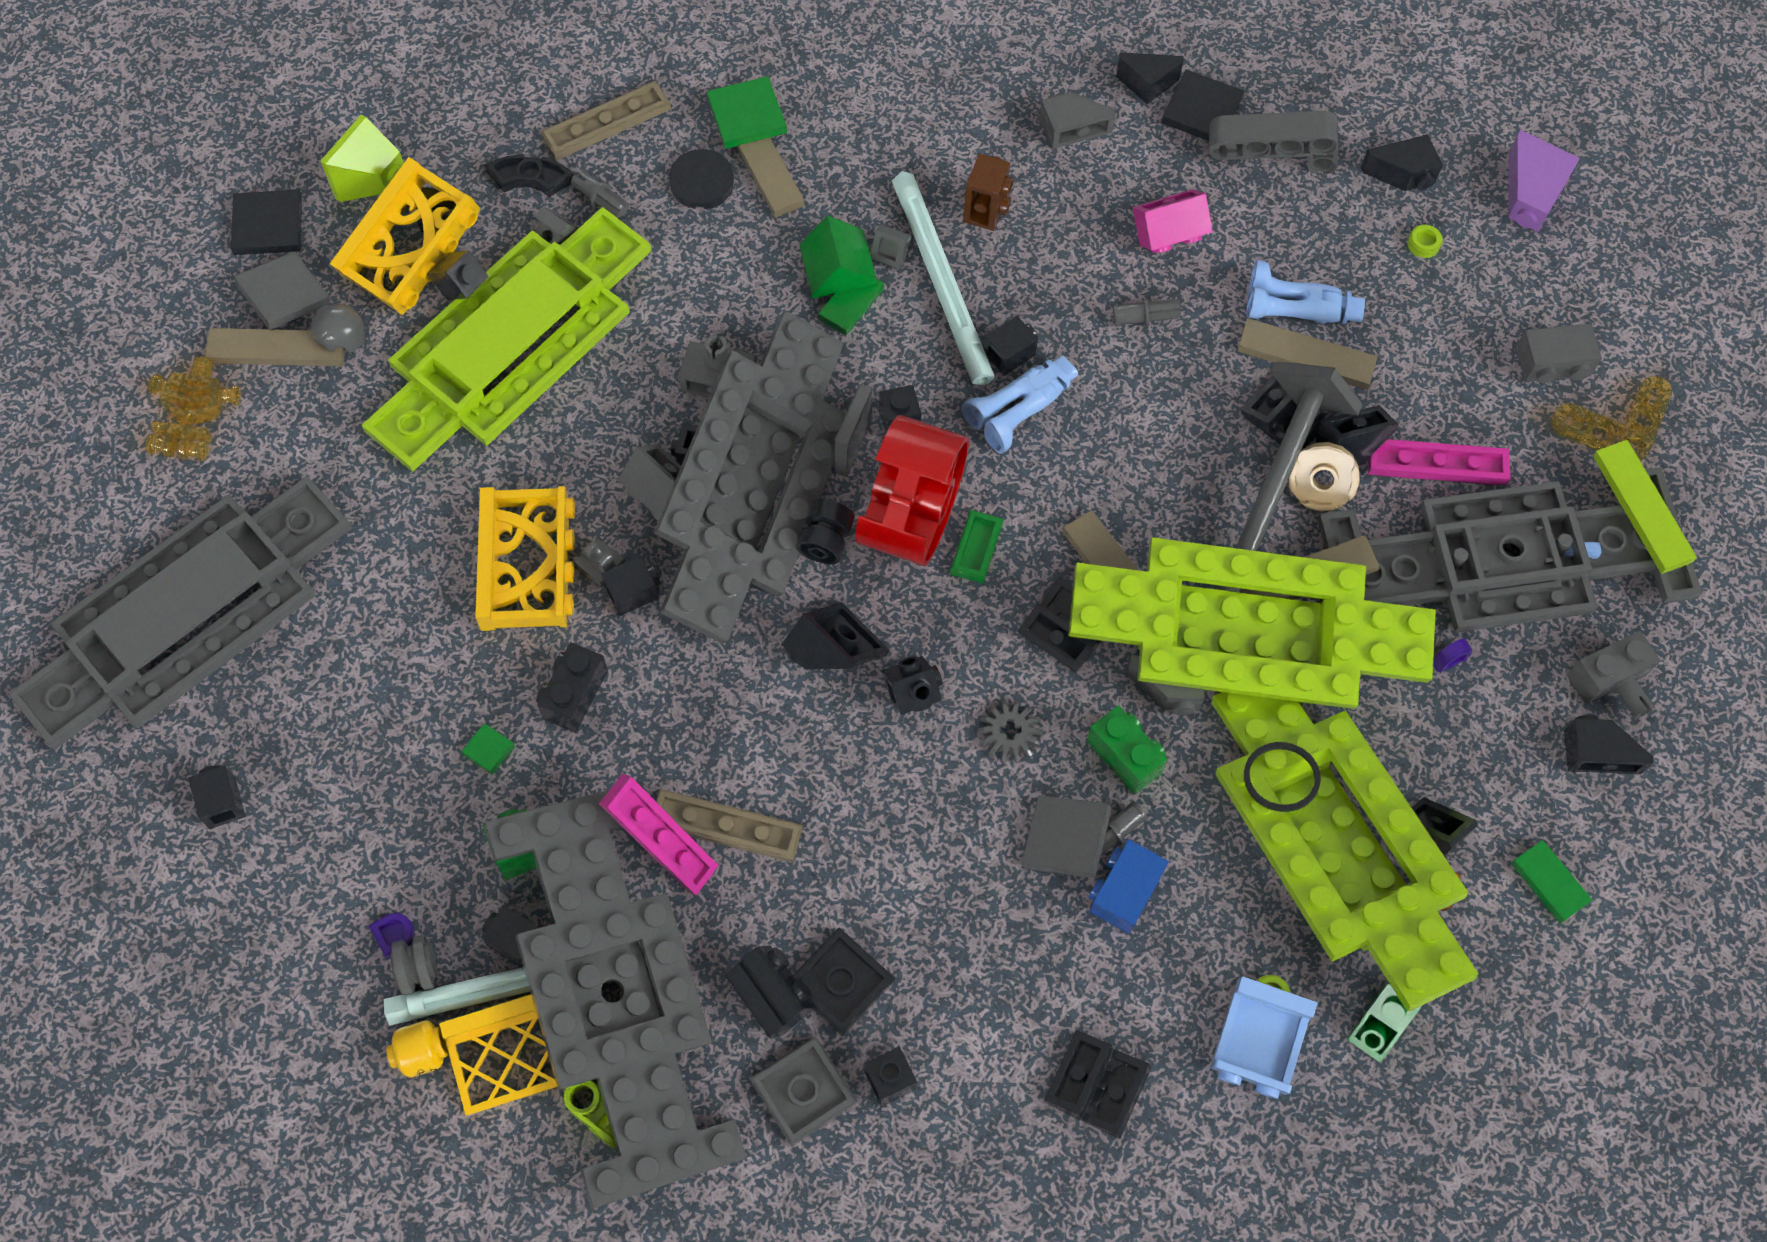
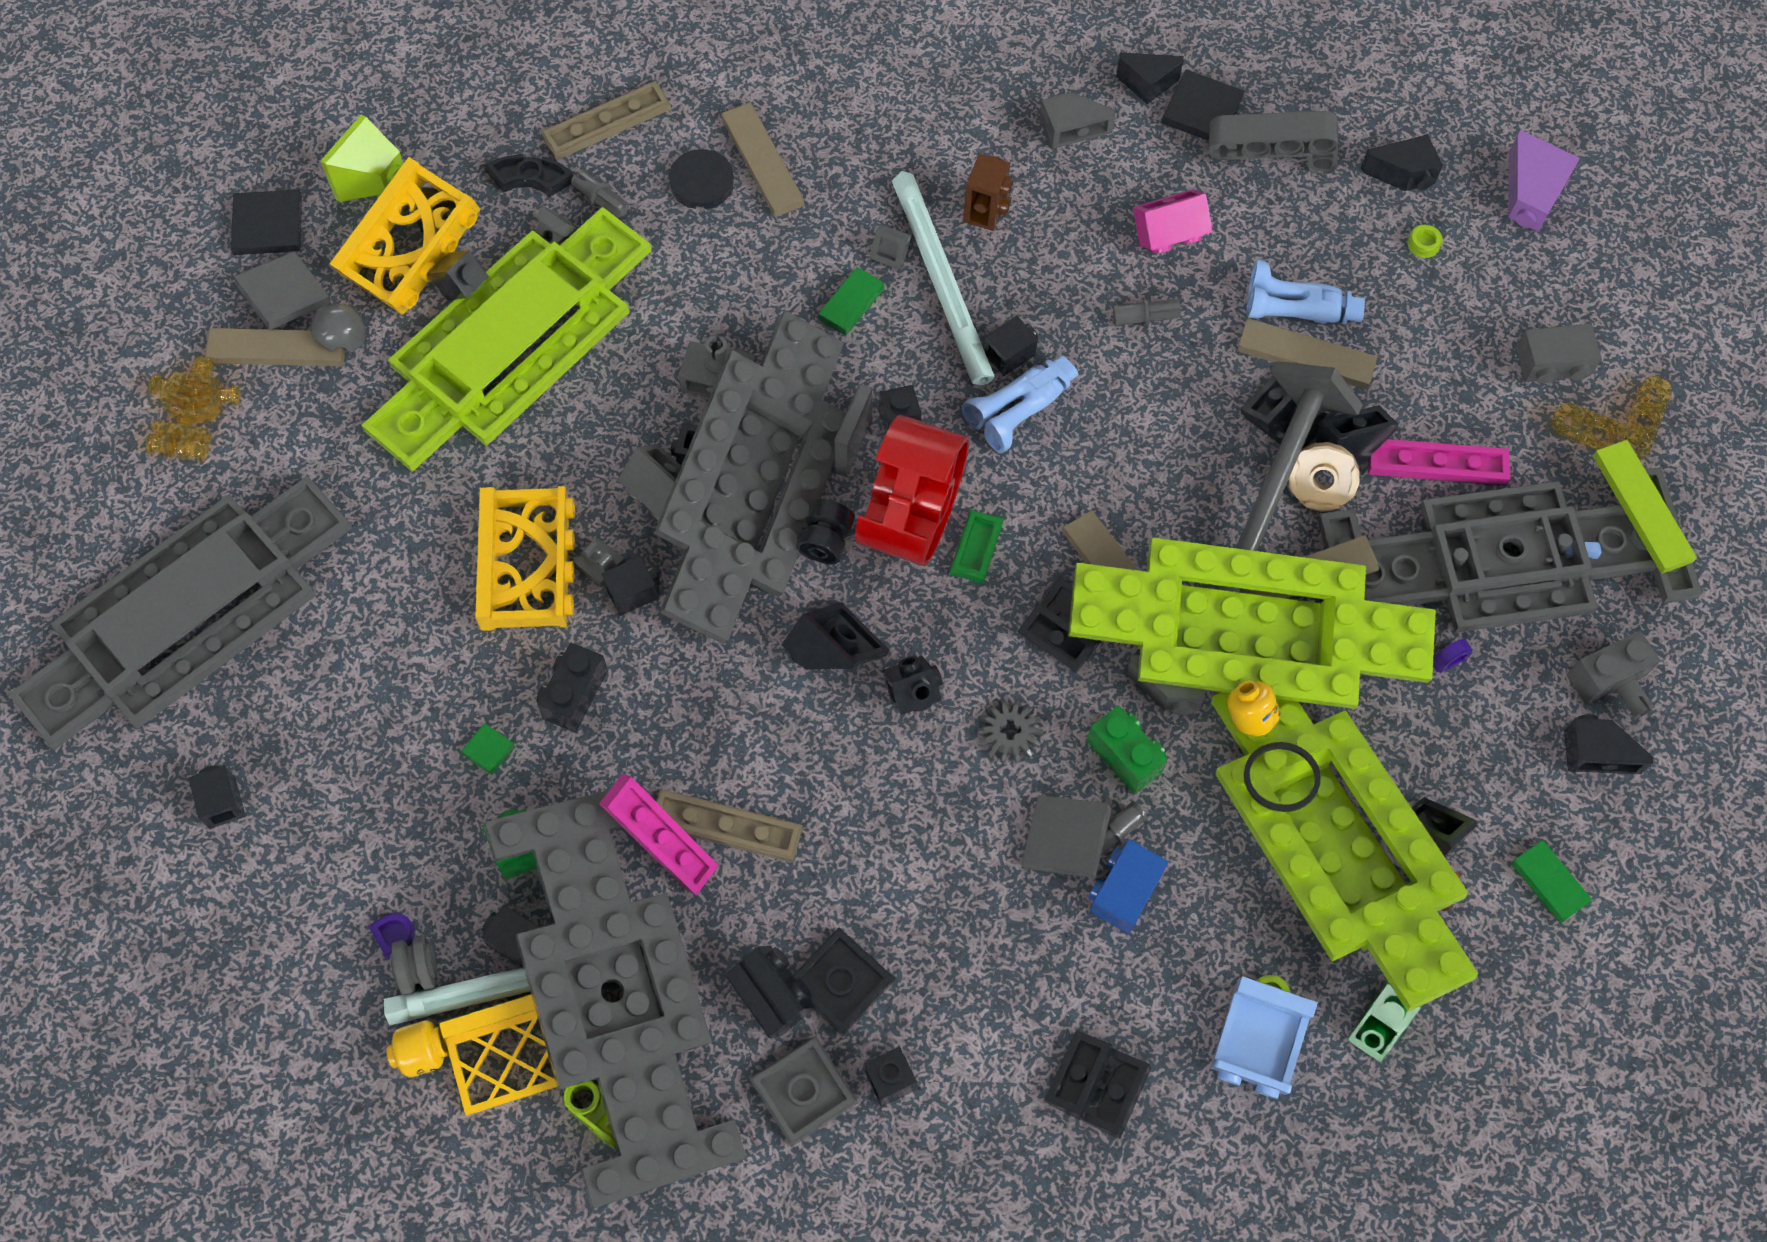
(746, 112): green tile -> none
(836, 258): green slope -> none
(1253, 708): none -> yellow head

